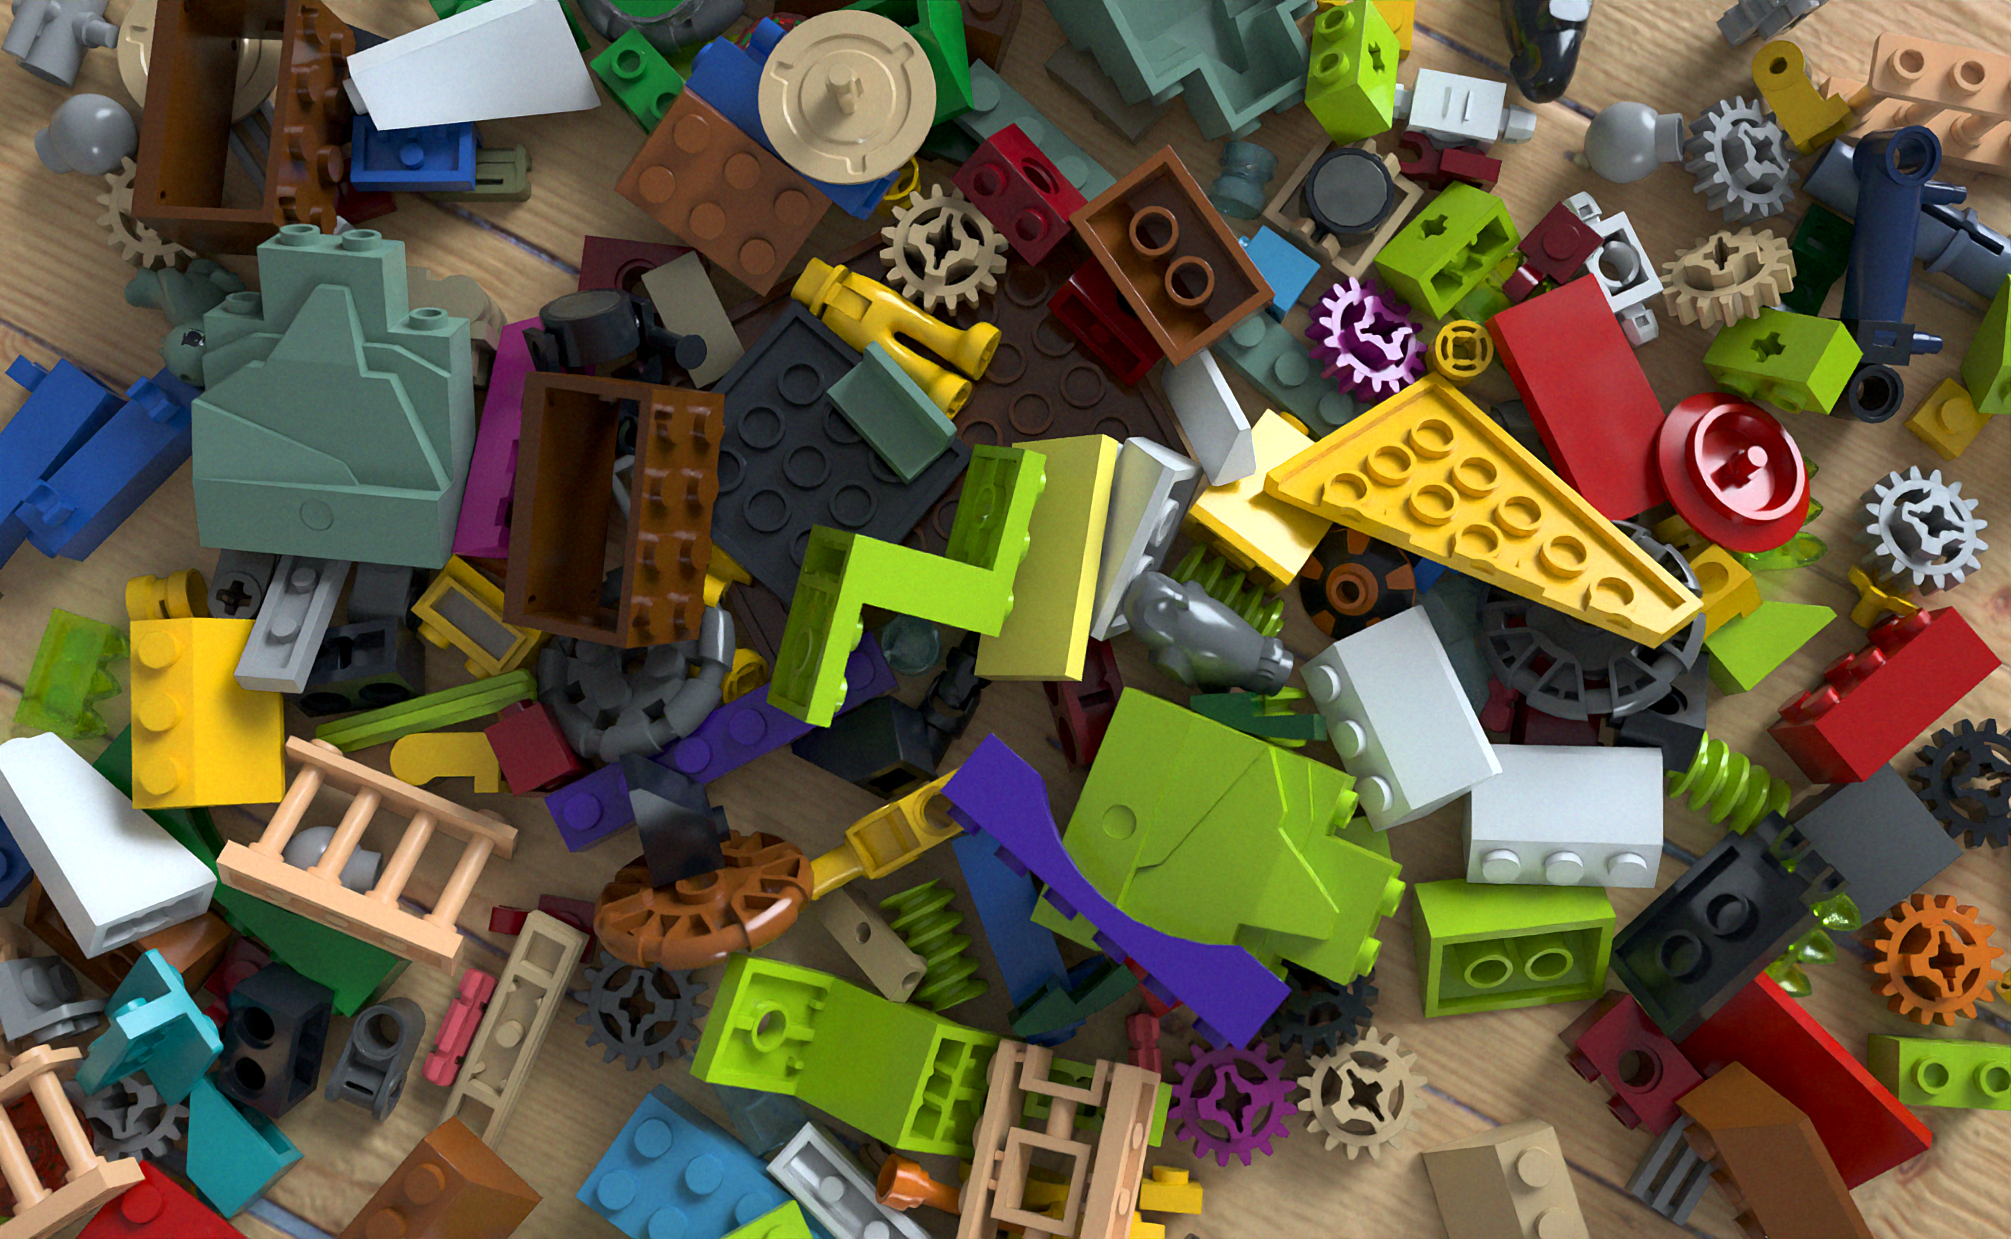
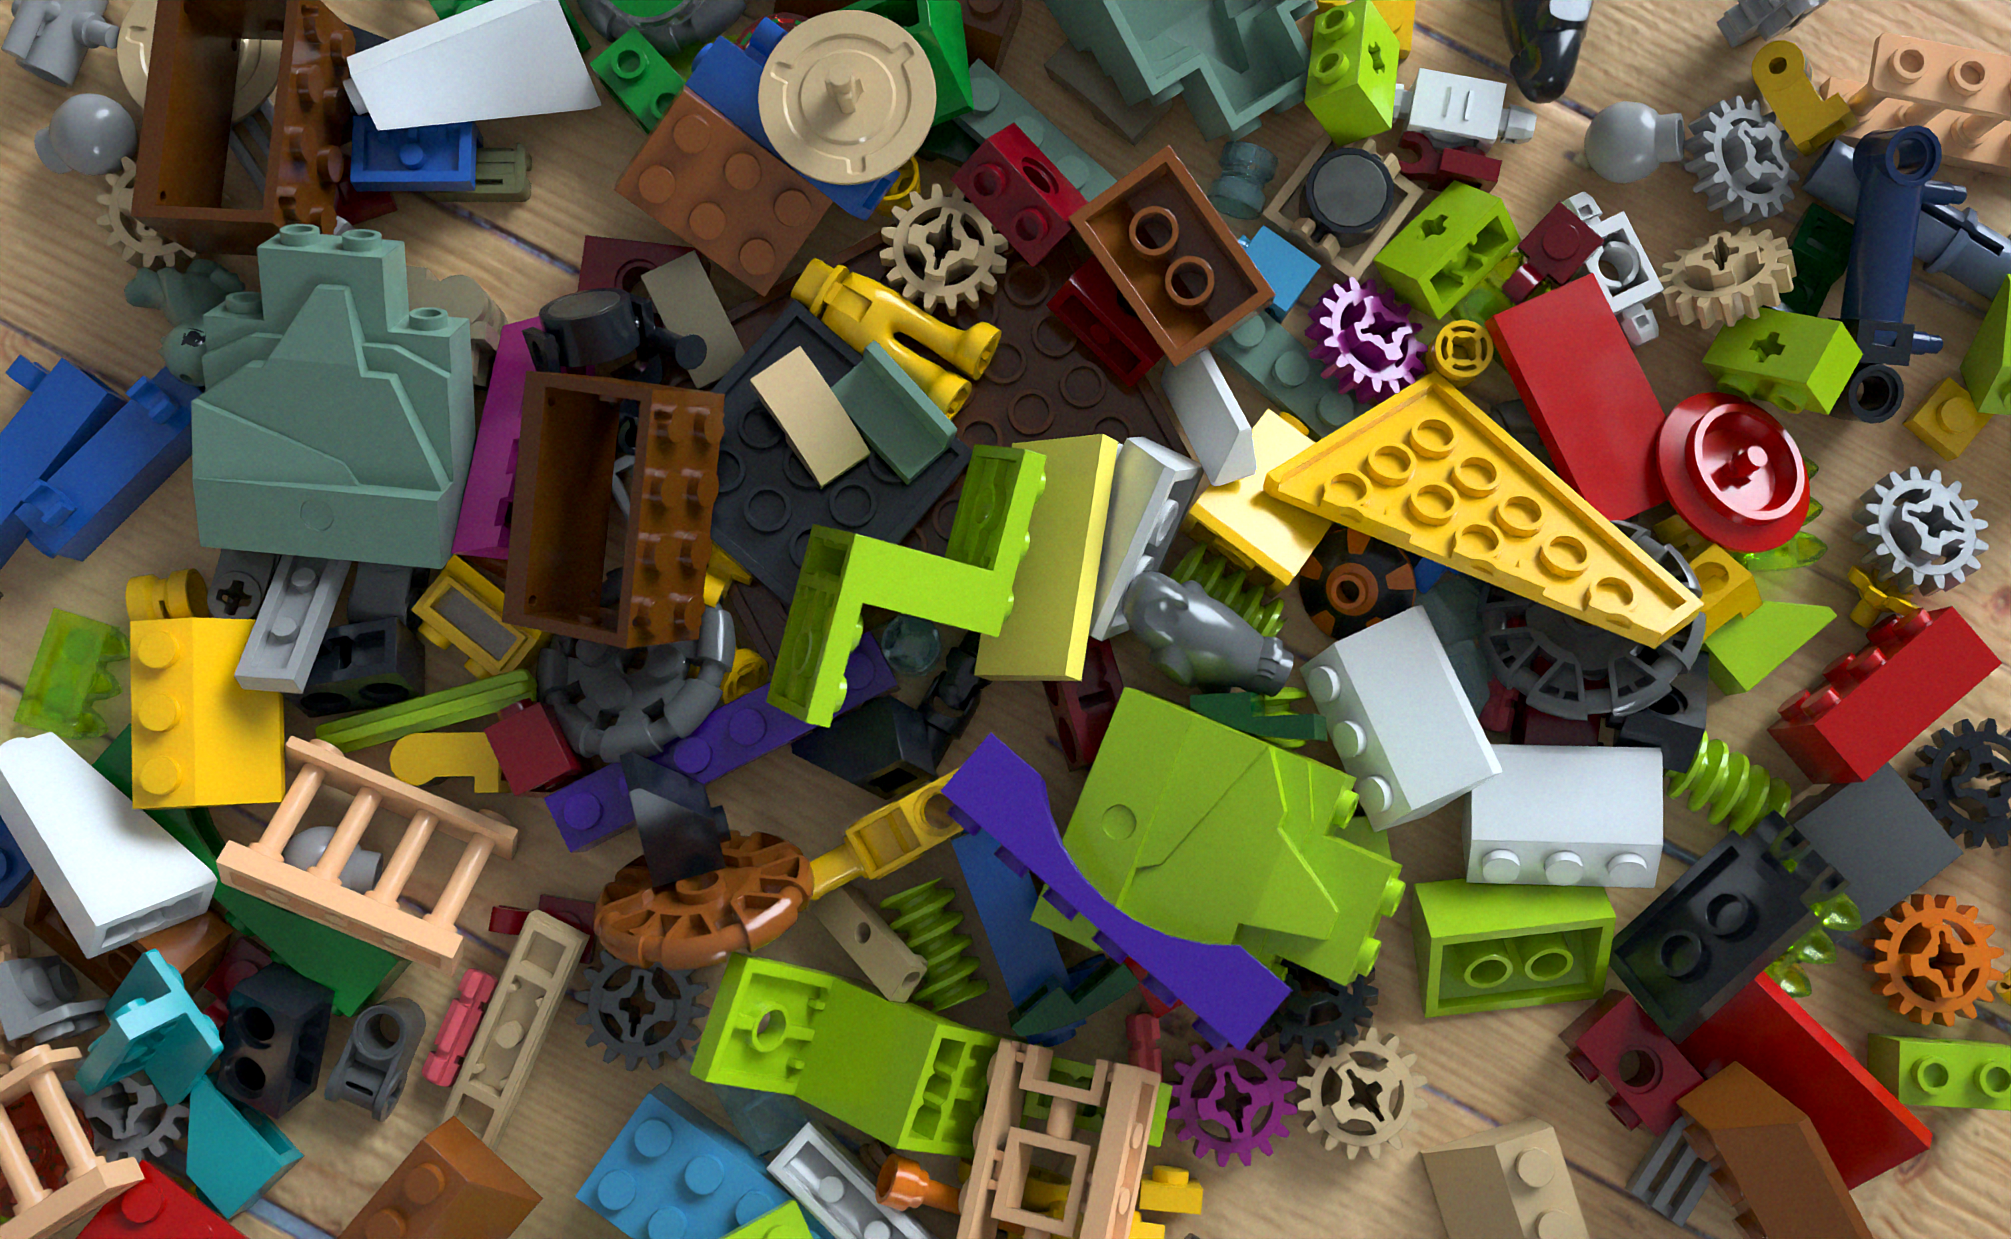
(810, 417): none -> tan slope

